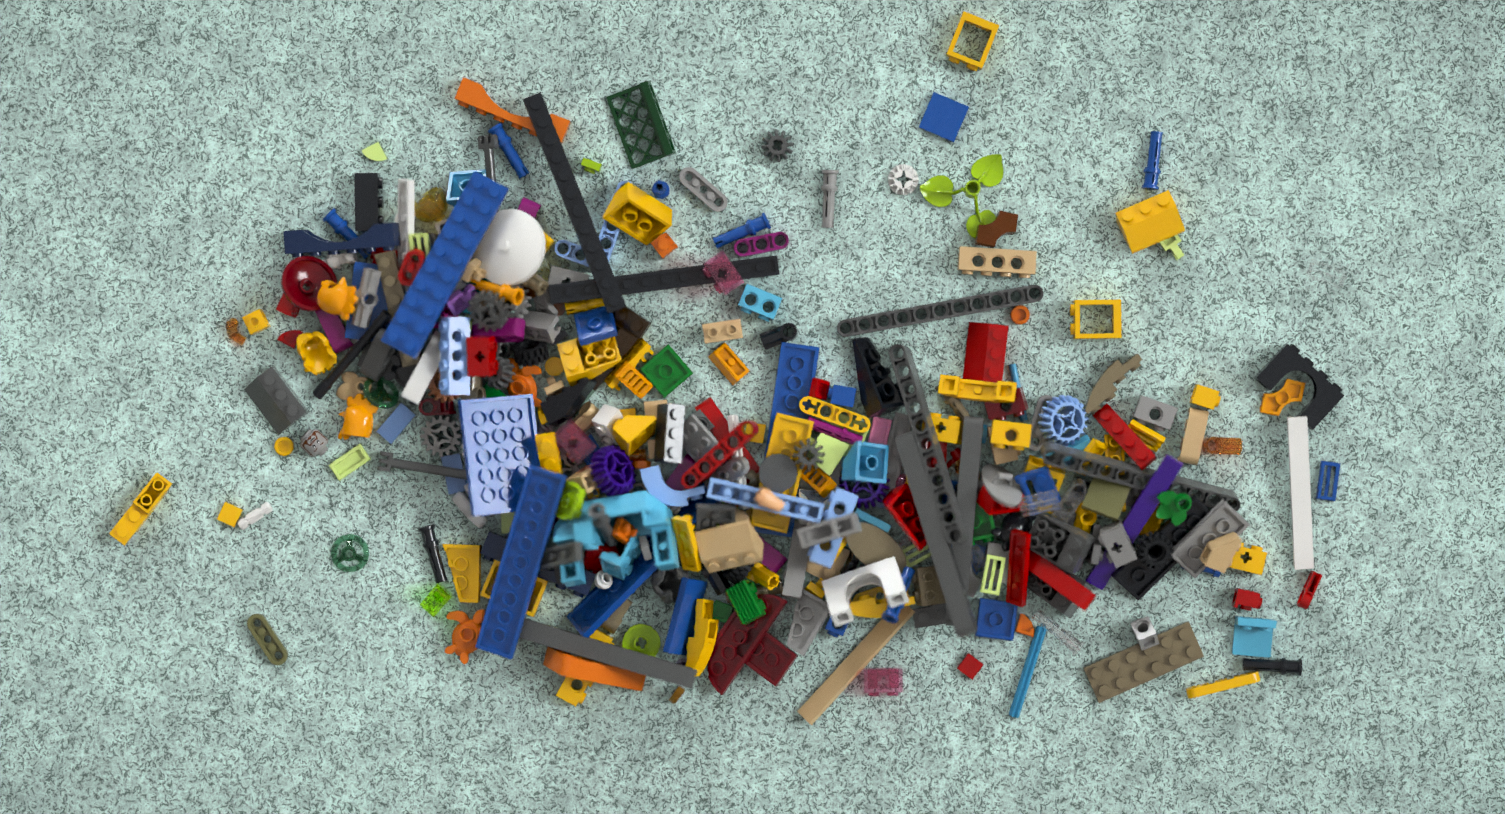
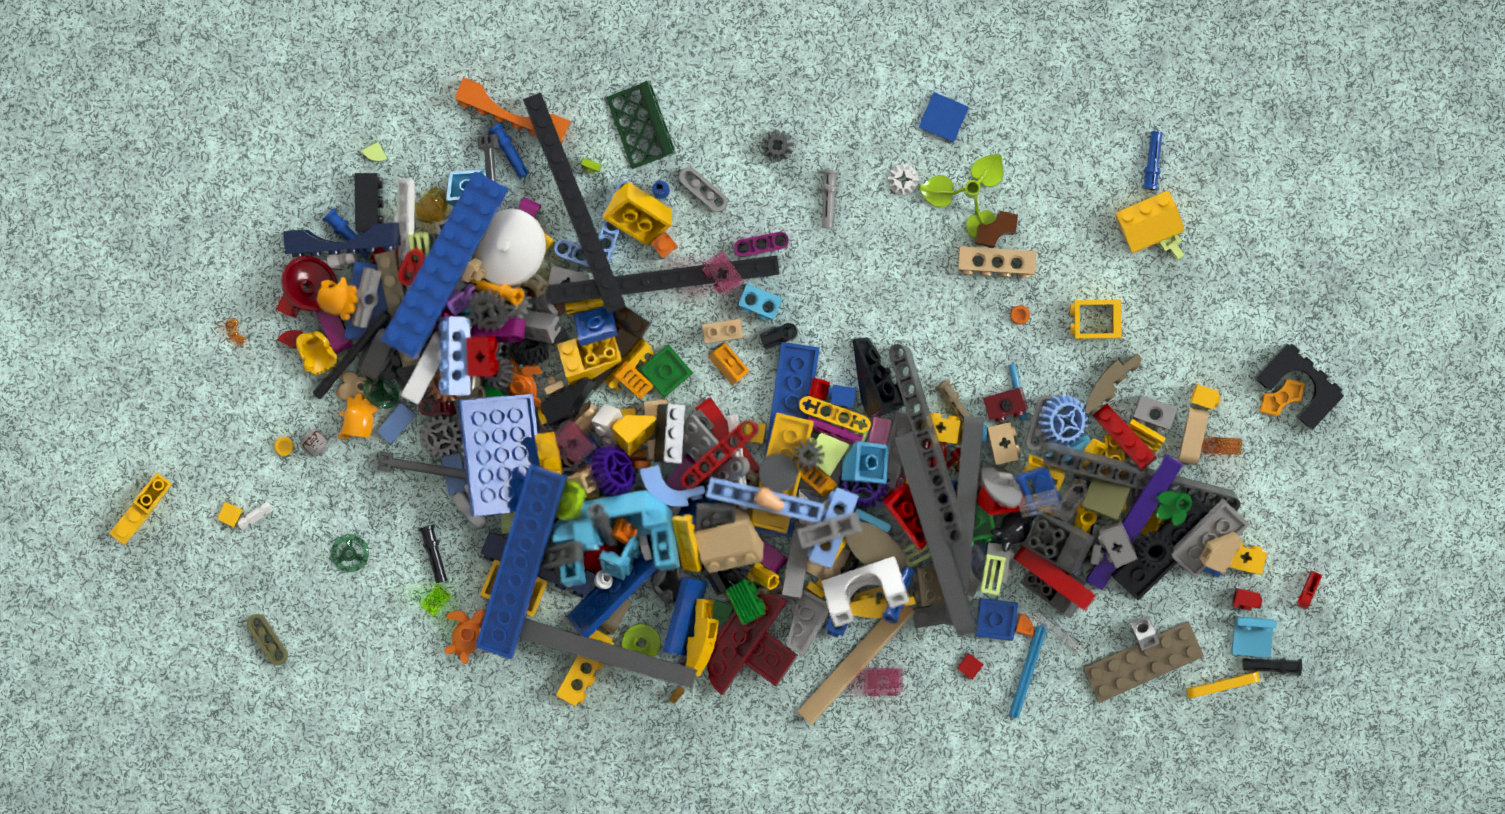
(256, 322): yellow brick -> none
(276, 400): dark grey slope -> none
(349, 462): yellowish green tile -> none
(466, 570): yellow wing -> none
(554, 366): yellow tile -> none
(591, 670): orange beam -> none
(750, 227): blue pin -> none
(949, 310): dark grey beam -> none
(977, 22): yellow window -> none
(977, 390): yellow slope -> none
(985, 352): red slope -> none
(1018, 567): red plate -> none
(1022, 432): yellow brick -> none
(1300, 492): white tile -> none
(1320, 480): blue tile -> none

